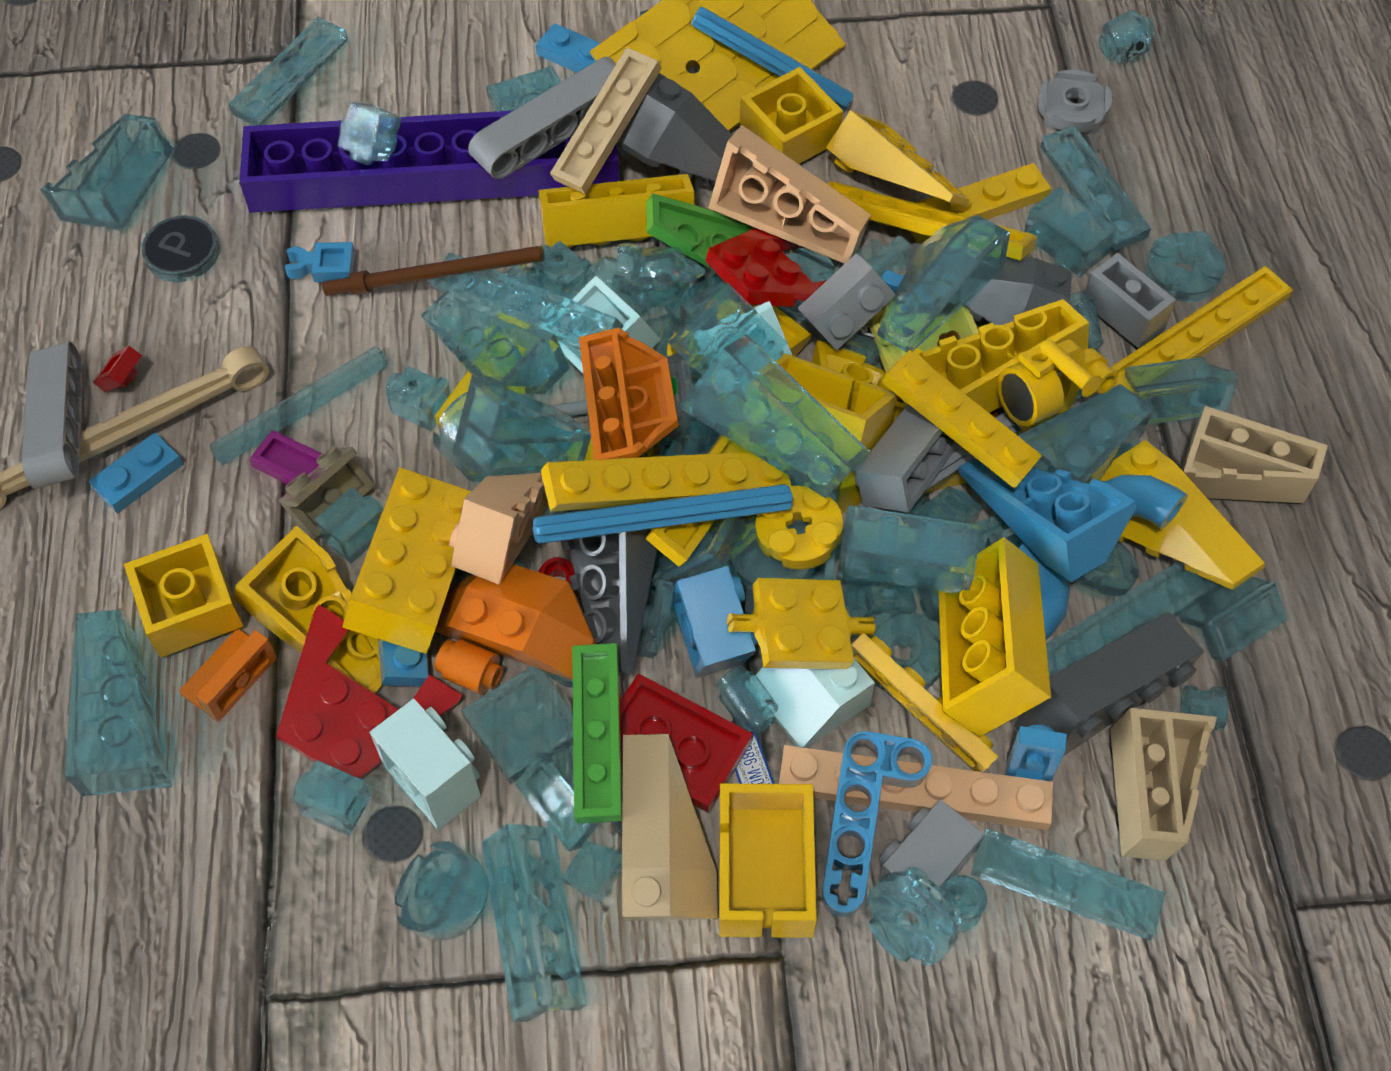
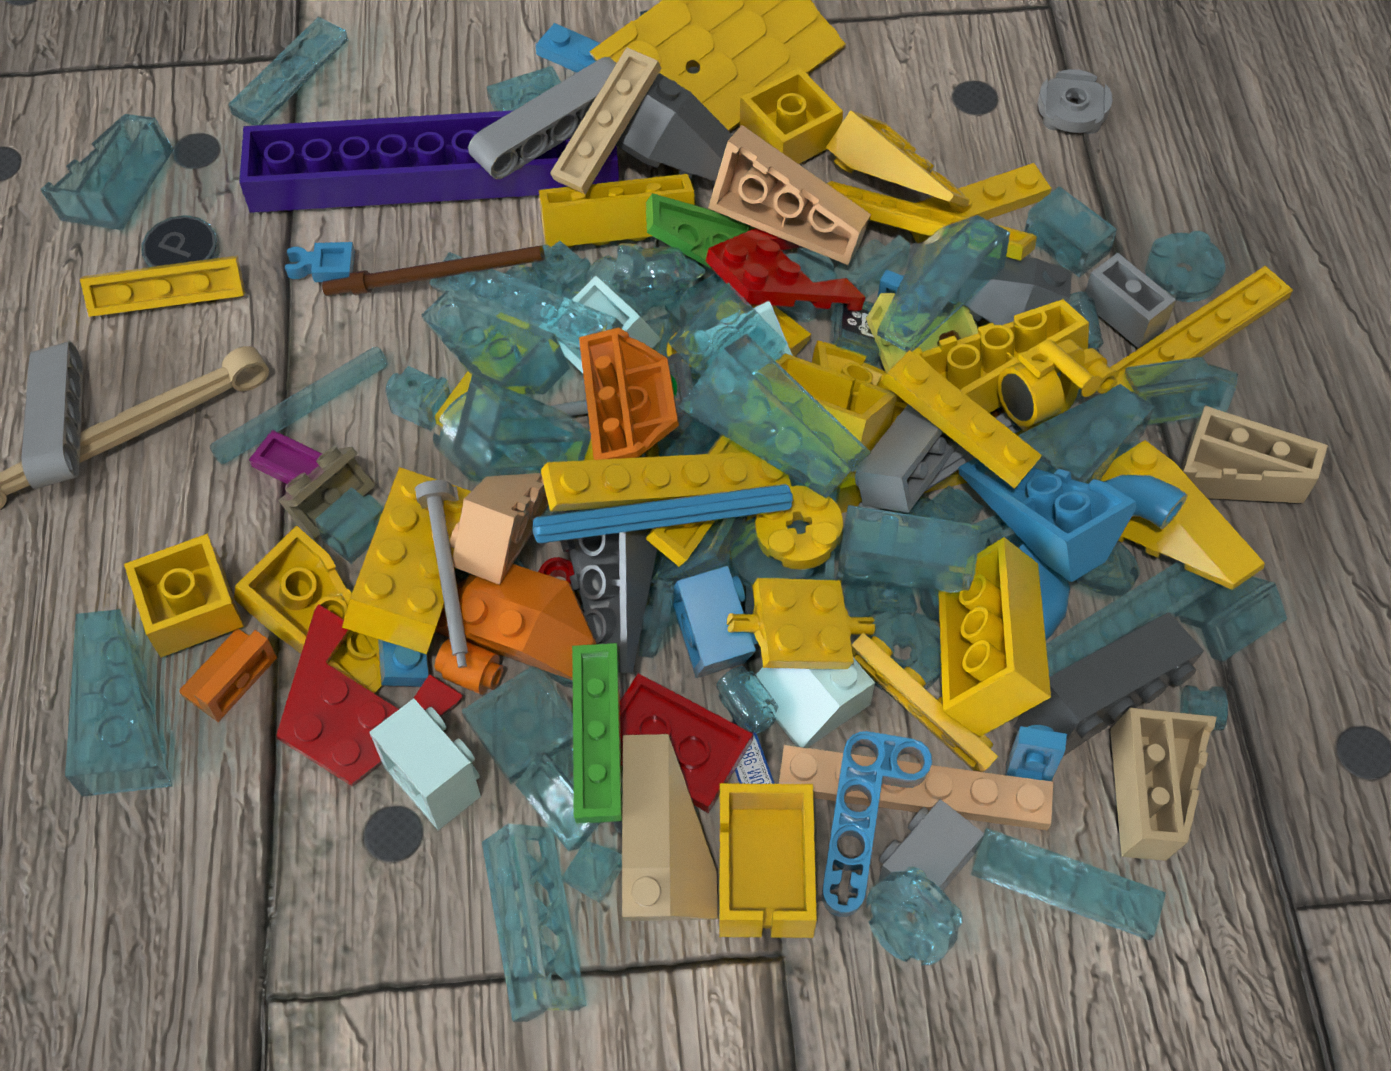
(118, 369): red plate -> none
(136, 472): dark azure plate -> none
(162, 286): none -> yellow plate
(331, 797): clear light blue brick -> none
(369, 133): clear light blue brick -> none
(432, 496): none -> light grey piece
(442, 893): clear light blue cylinder -> none
(764, 53): dark azure axle -> none
(847, 301): light grey brick -> none
(969, 890): clear light blue wheel -> none
(1094, 185): clear light blue plate -> none
(1126, 37): clear light blue head -> none

